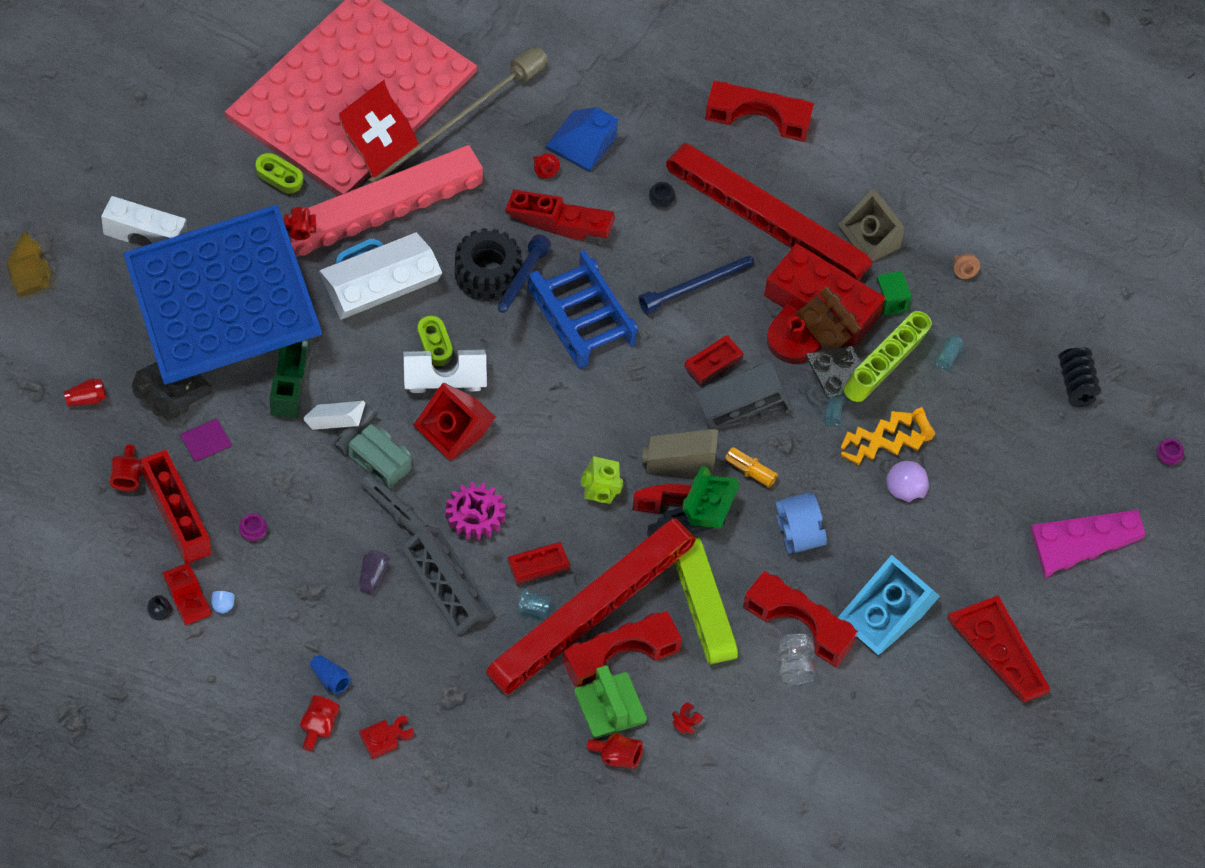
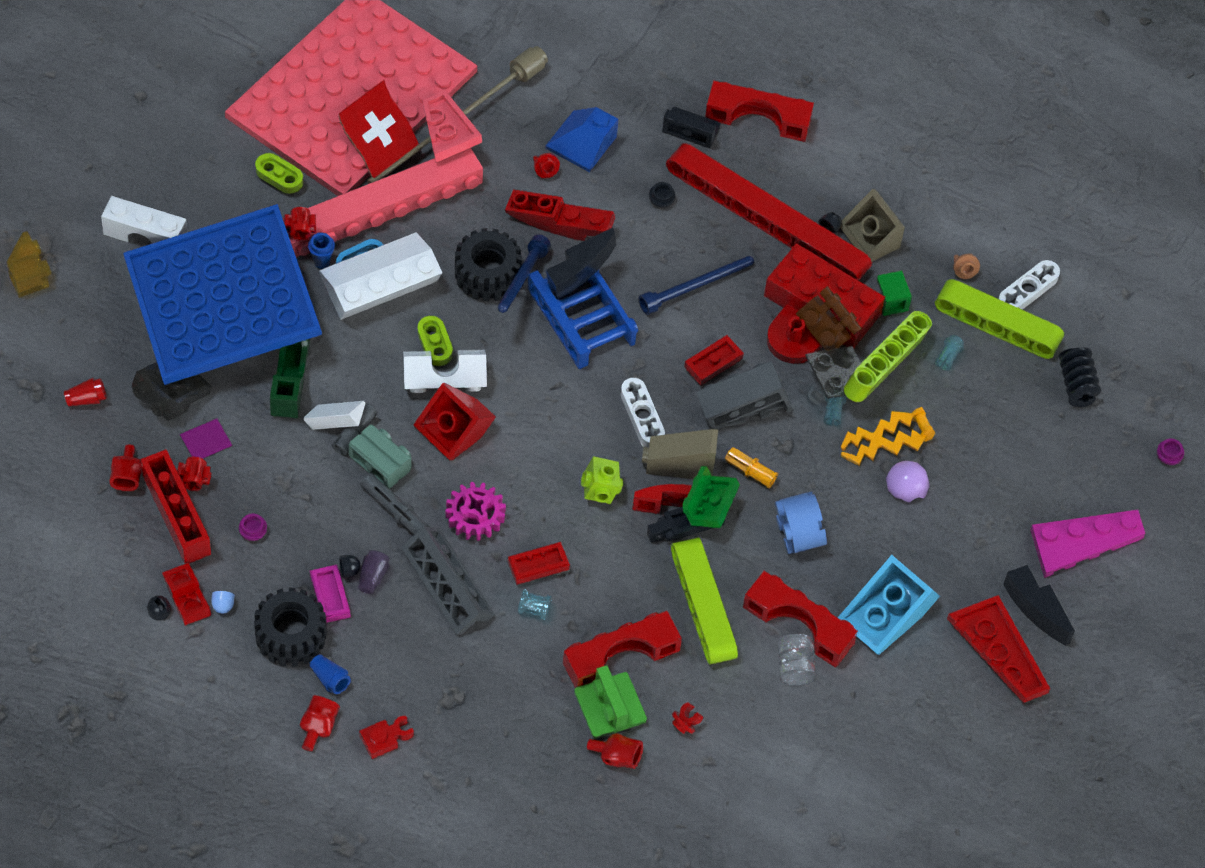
(194, 473): none -> red gear
(285, 607): none -> black tyre
(321, 249): none -> blue cone
(330, 592): none -> dark pink tile
(349, 565): none -> black hinge
(448, 126): none -> coral wing
(581, 263): none -> black slope
(590, 606): red beam -> none
(644, 402): none -> white beam
(690, 127): none -> black panel
(831, 222): none -> black hinge
(999, 319): none -> lime beam
(1032, 277): none -> white beam
(1039, 604): none -> black slope

